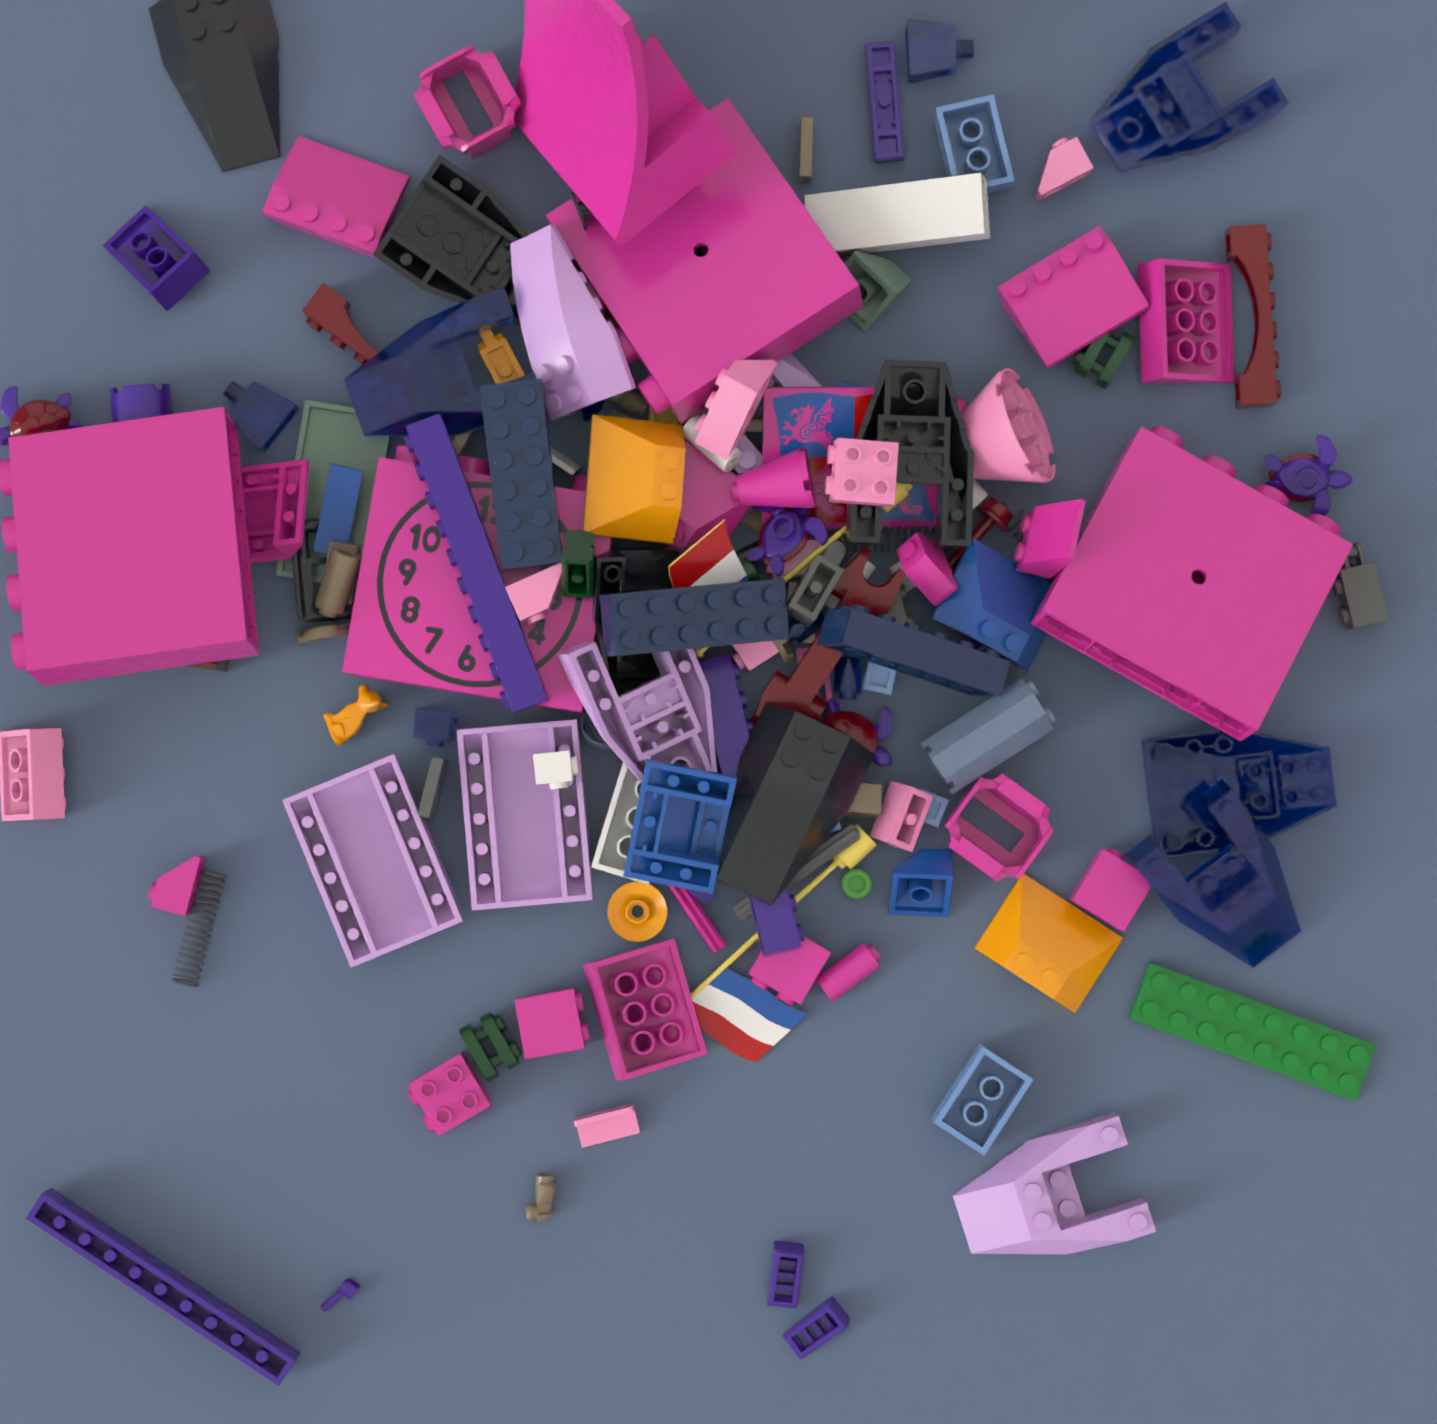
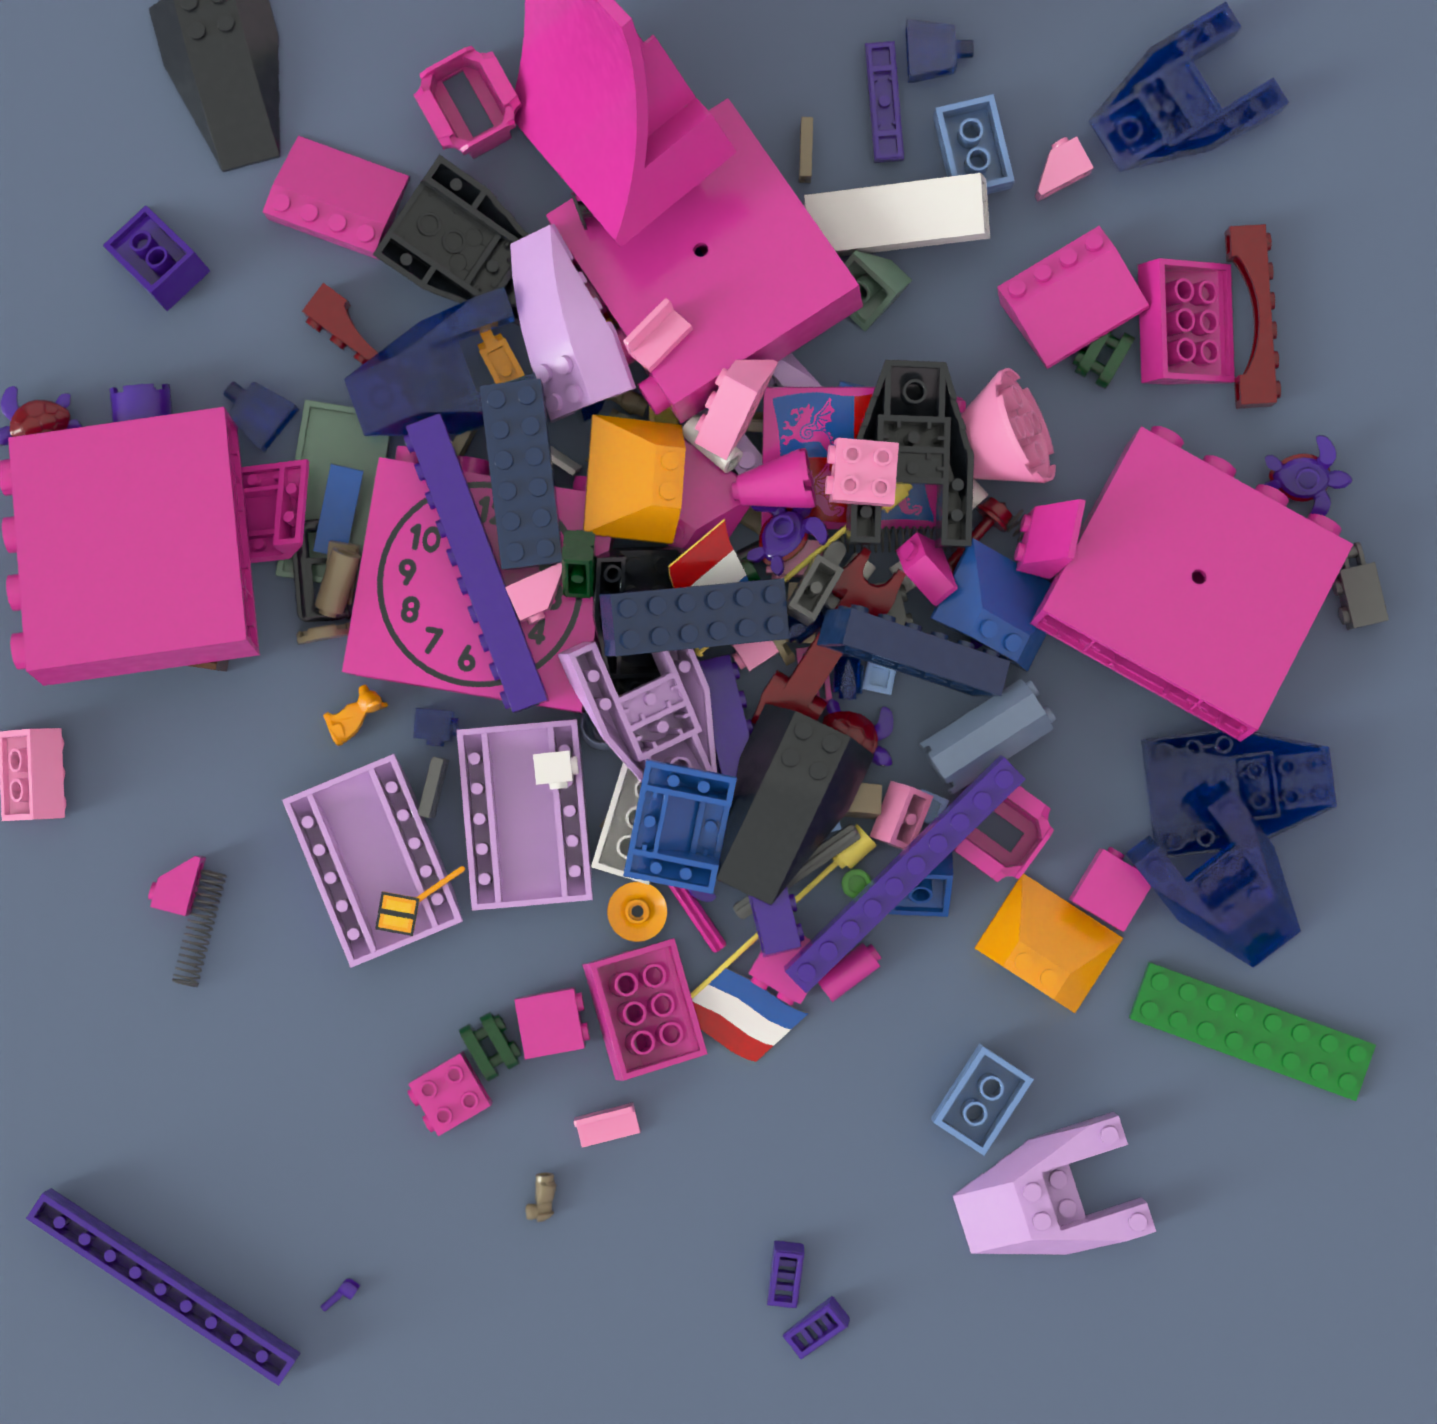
(399, 912): none -> piece
(657, 335): none -> bright pink panel
(903, 873): none -> dark purple brick

